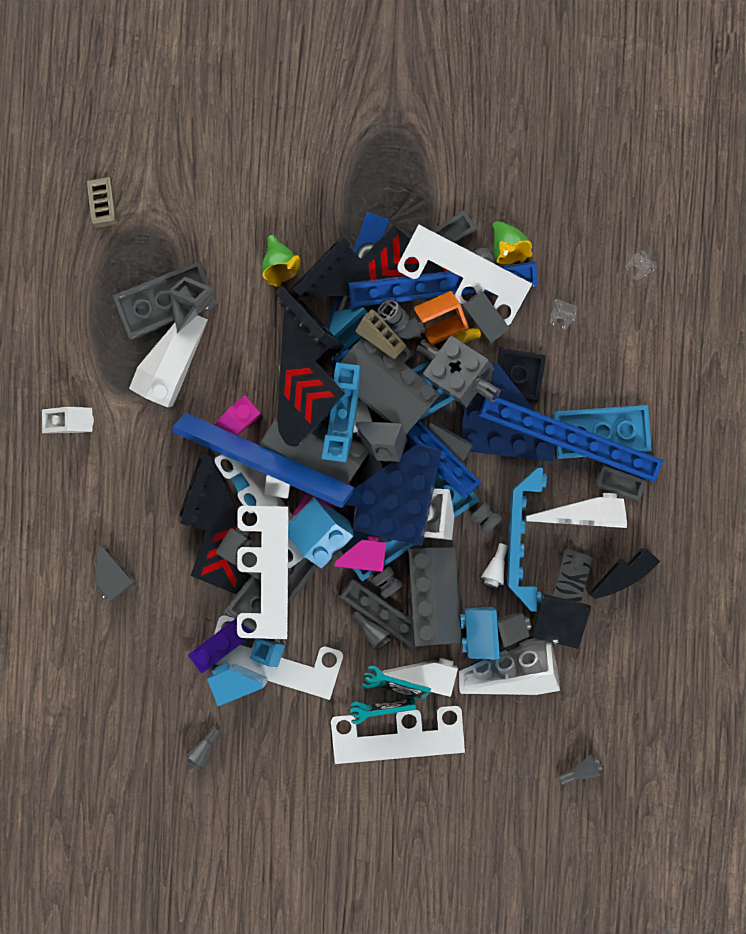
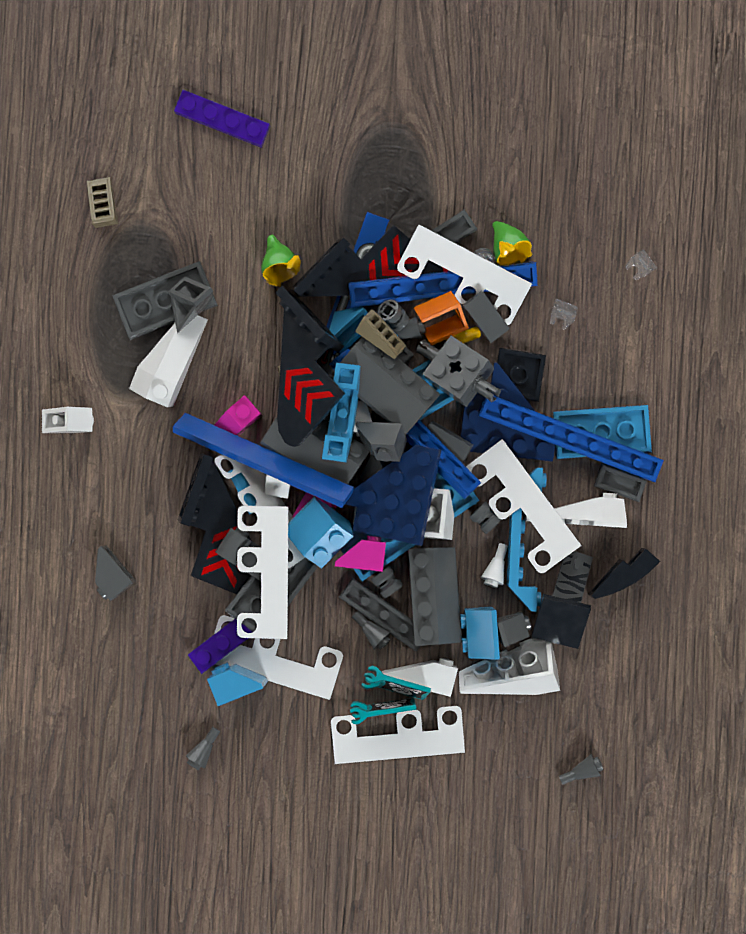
(222, 118): none -> dark purple plate
(267, 652): dark azure slope -> none
(526, 495): none -> white piece

